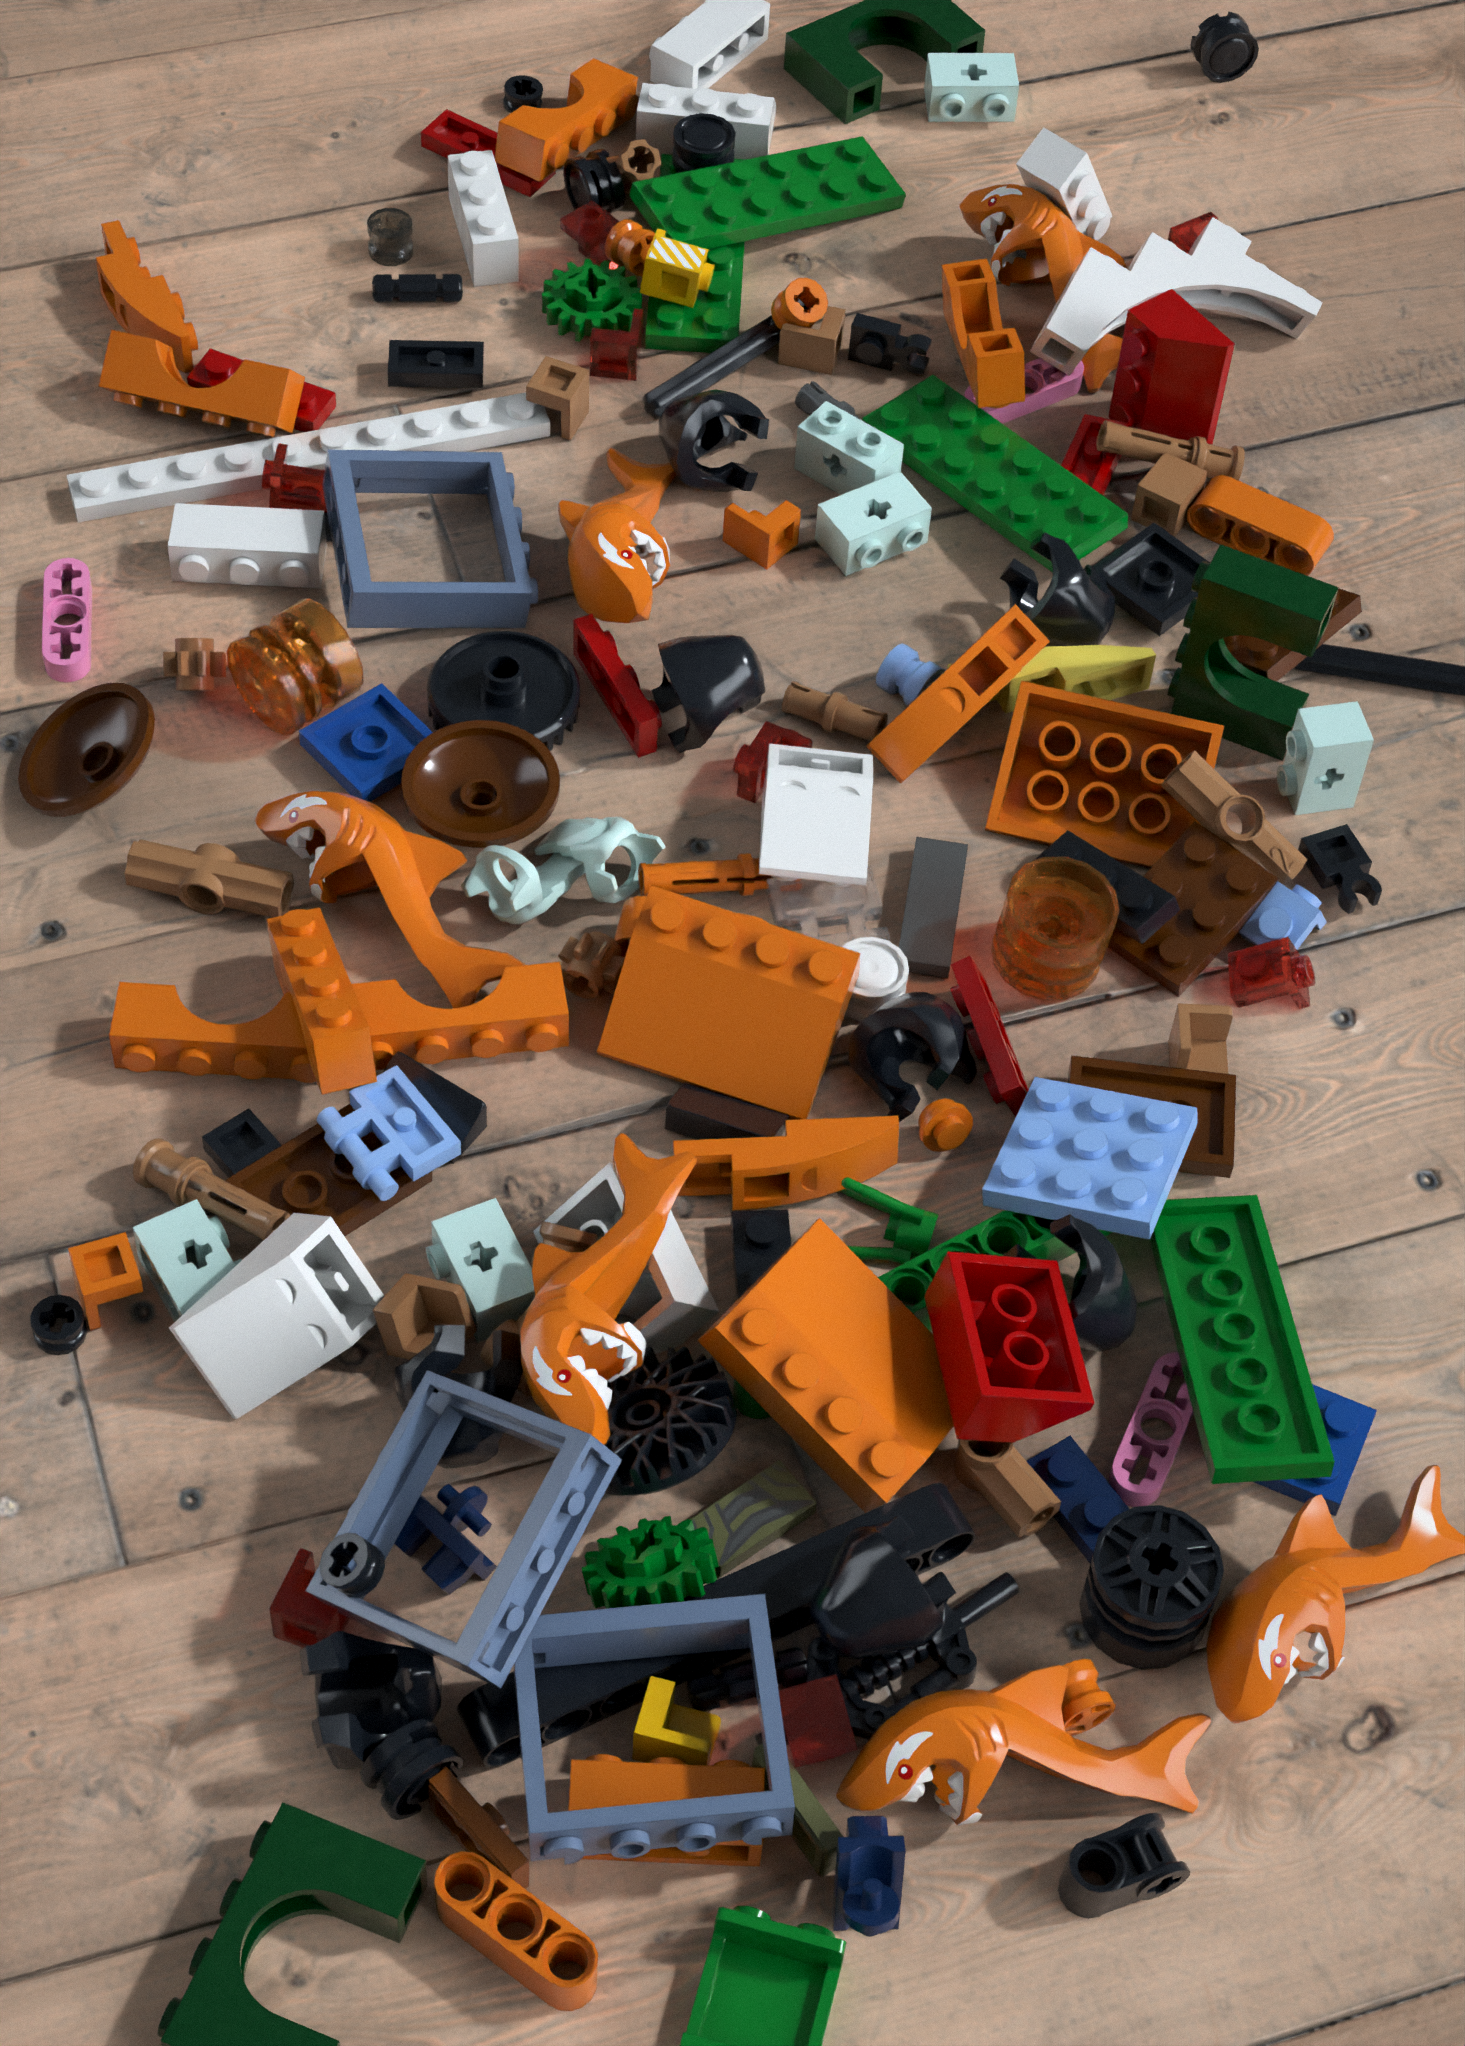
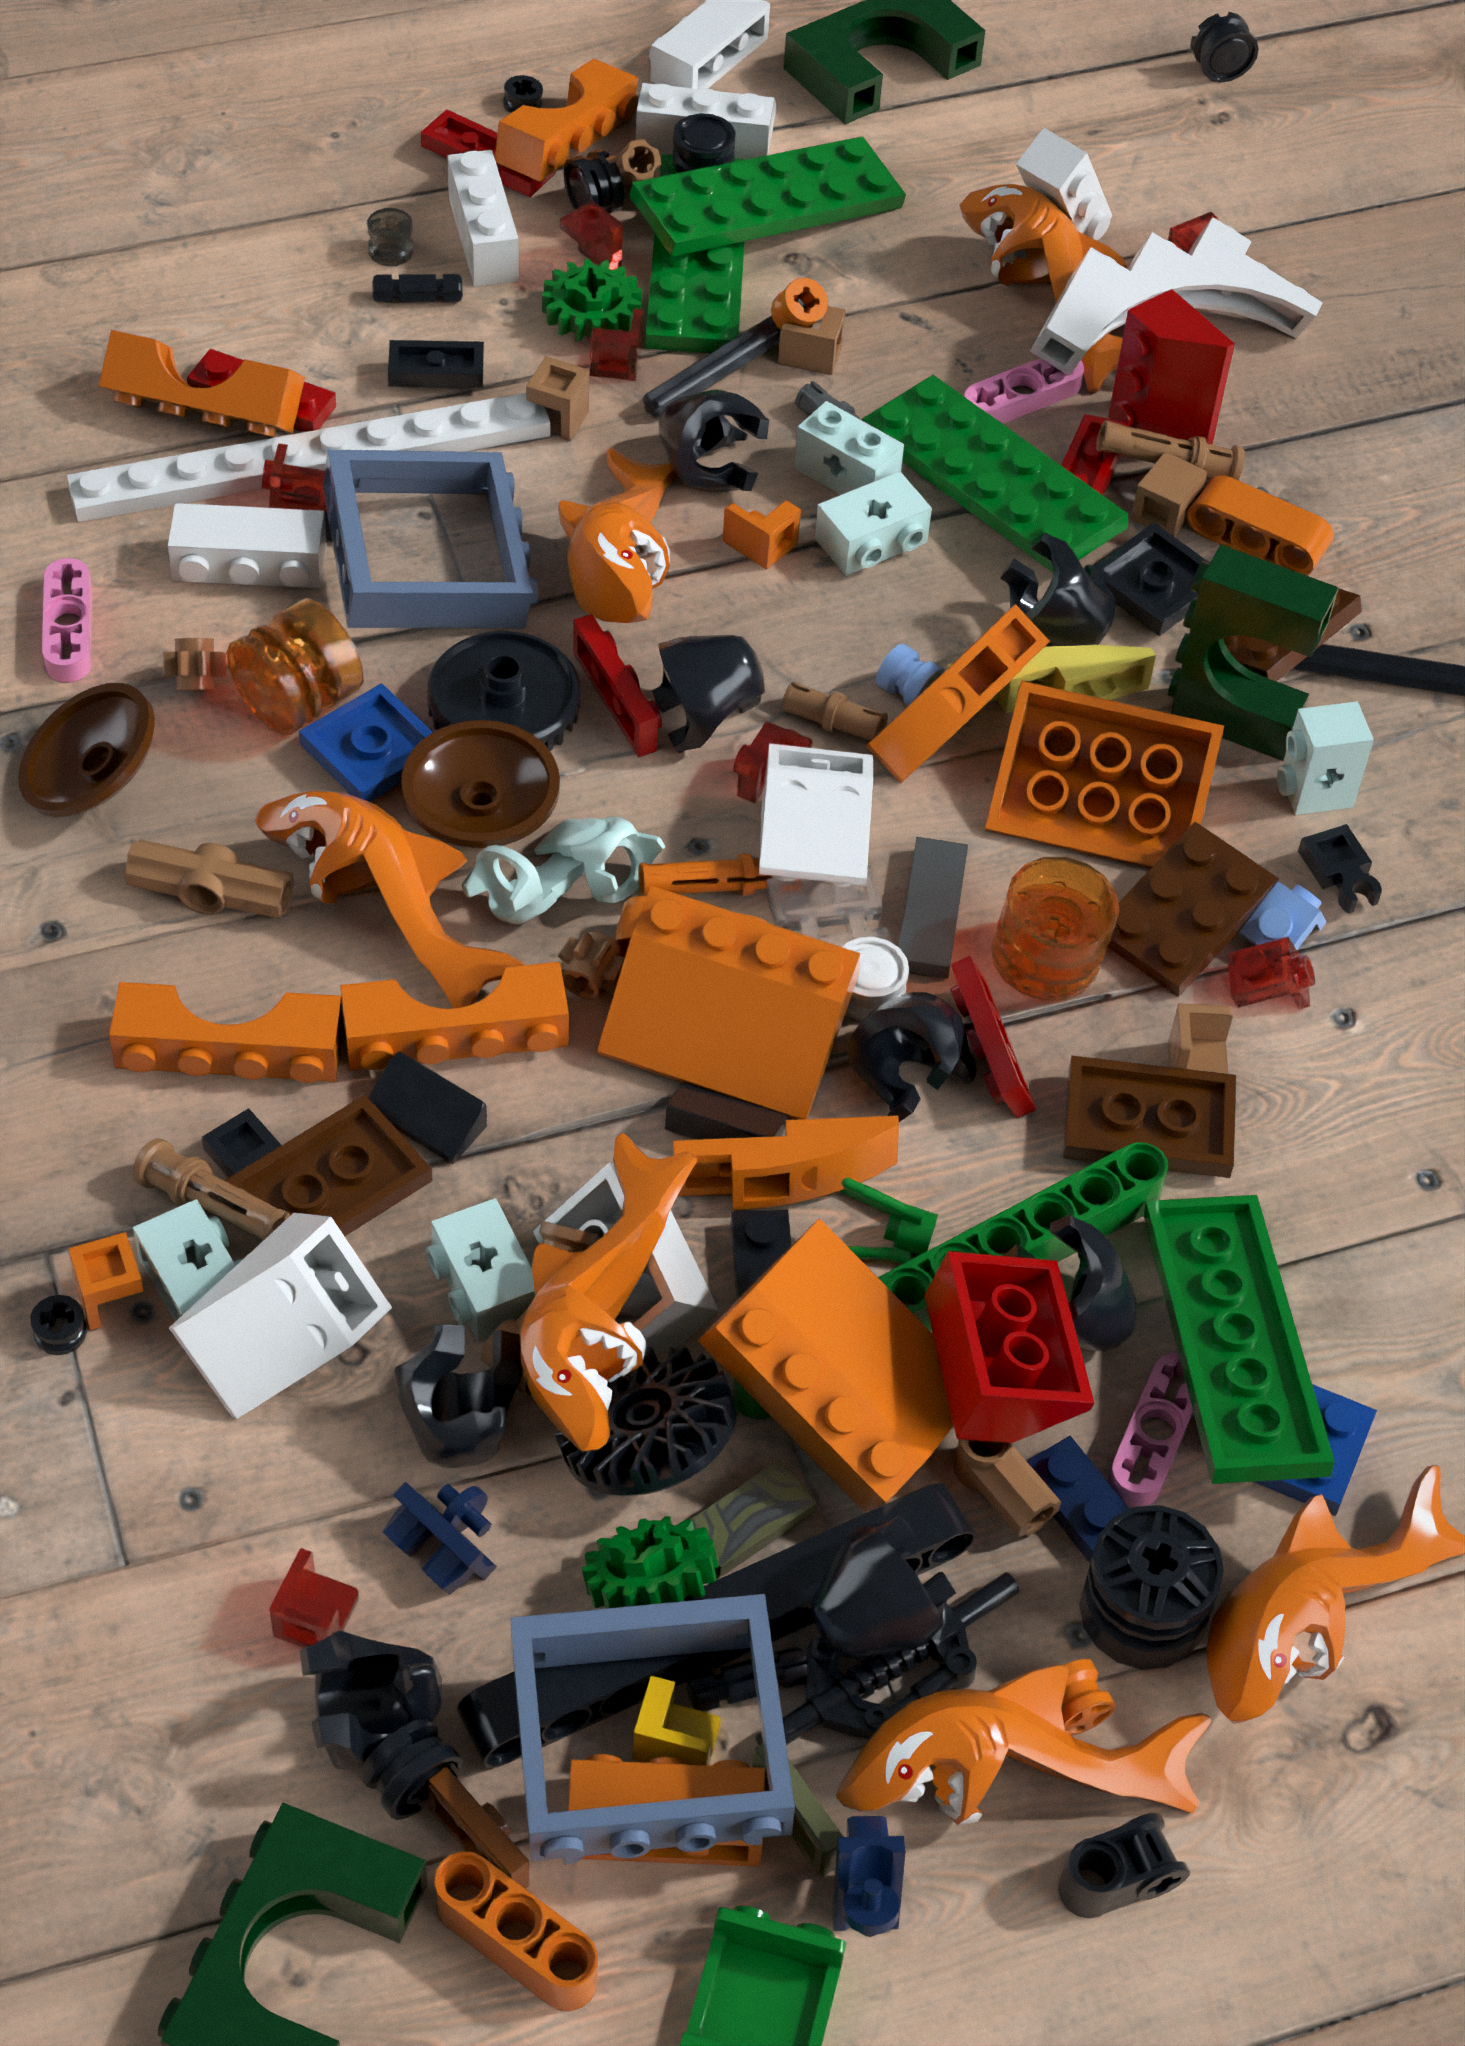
(141, 301): orange slope -> none
(324, 999): orange arch -> none
(338, 1555): black bush -> none
(403, 1123): light blue plate -> none
(413, 1309): medium nougat panel -> none
(536, 1550): sand blue window -> none
(628, 245): orange wheel -> none
(675, 270): yellow brick -> none
(816, 1722): clear red panel -> none
(881, 345): black plate -> none
(944, 1125): orange plate -> none
(971, 87): light aqua brick -> none
(986, 350): orange arch -> none
(1091, 1157): light blue plate -> none
(1141, 902): black plate -> none
(1209, 798): medium nougat piece -> none

